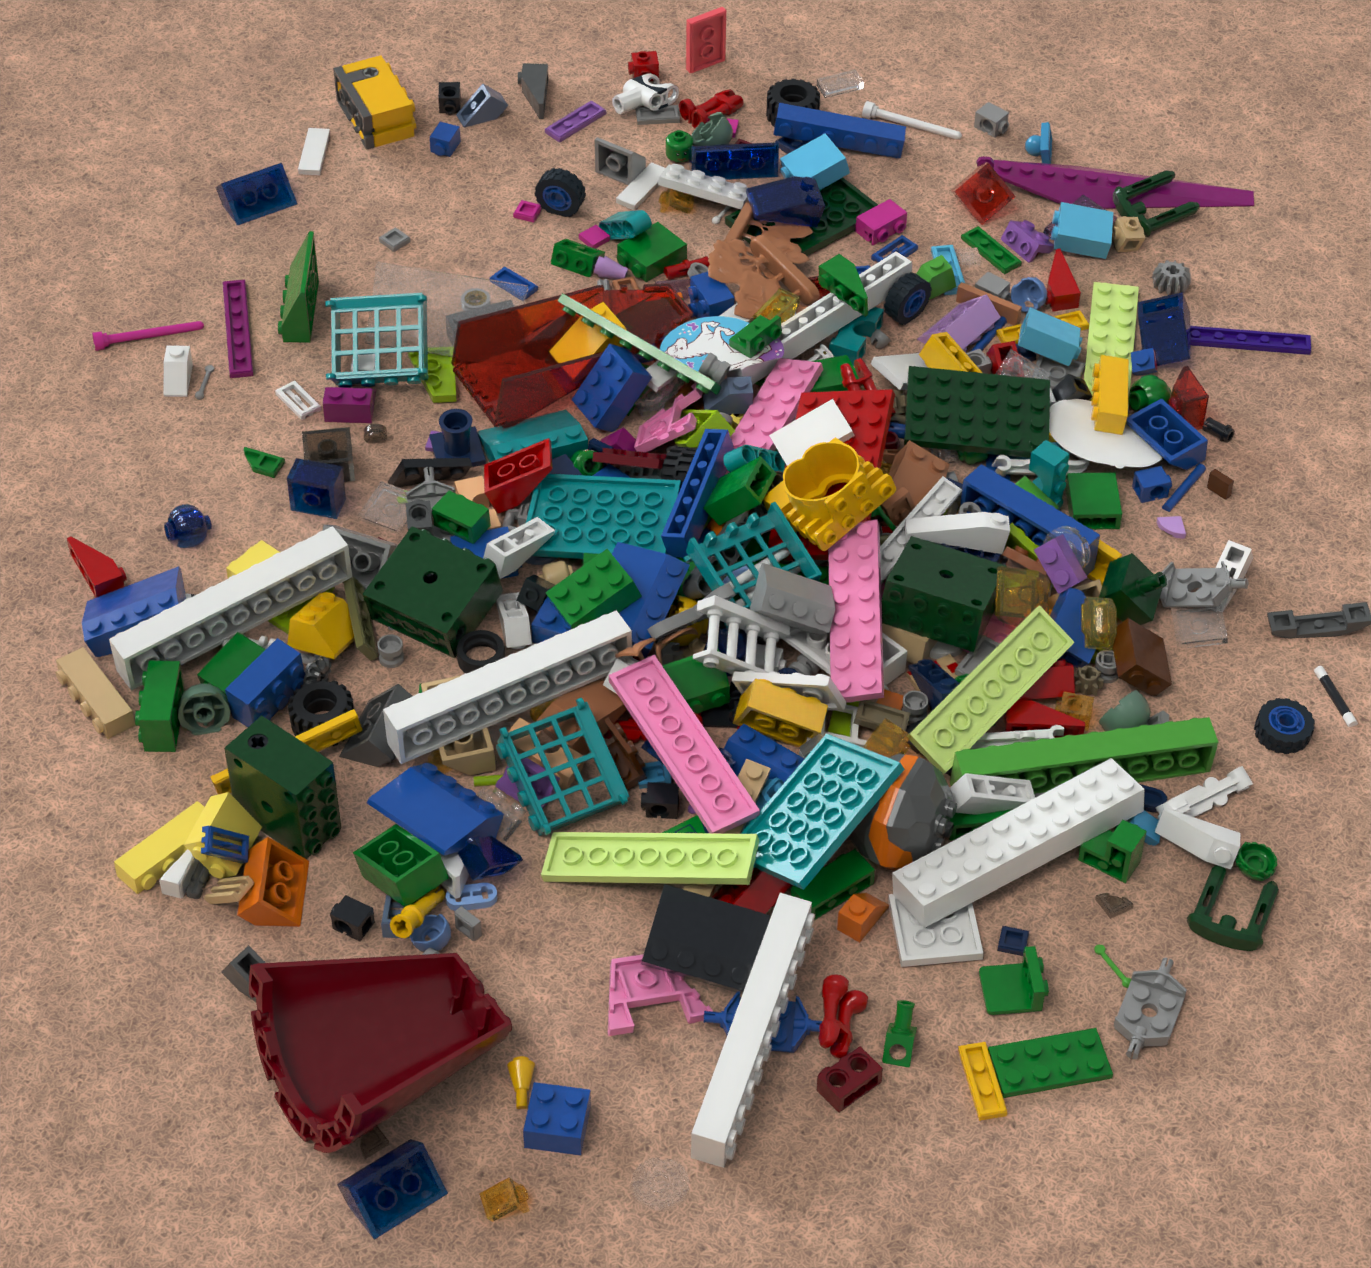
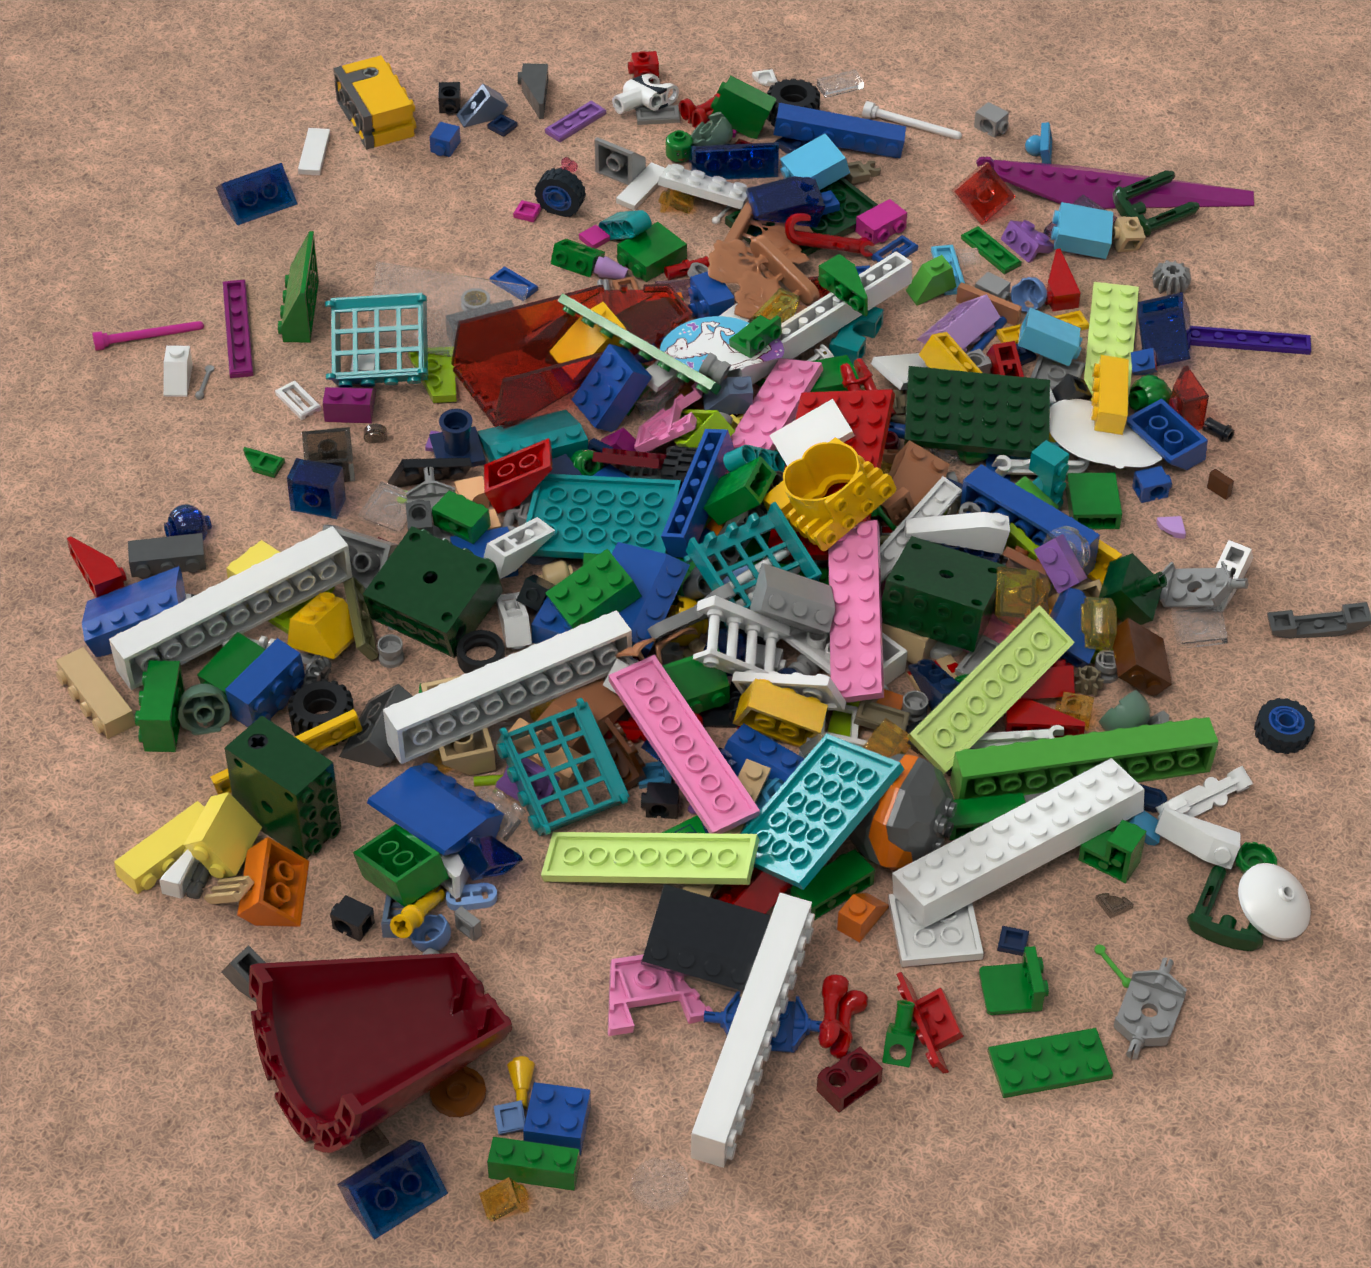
(165, 553): none -> dark grey brick
(210, 842): blue tile -> none
(394, 239): light grey tile -> none
(462, 1098): none -> dark orange tile
(502, 125): none -> dark blue tile
(509, 1117): none -> medium blue tile
(533, 1163): none -> green brick
(568, 164): none -> clear pink hand
(705, 40): coral tile -> none
(743, 106): none -> green brick
(765, 76): none -> white tile
(822, 240): none -> red piece
(830, 201): none -> blue plate
(861, 172): none -> dark tan plate
(881, 338): light grey hinge -> none
(907, 298): black wheel -> none
(935, 1021): none -> red bracket
(982, 1081): yellow tile -> none
(989, 794): white slope -> none
(1019, 366): clear bracket -> none
(1184, 487): blue bar -> none
(1274, 901): none -> white dish
(1335, 696): black bar -> none

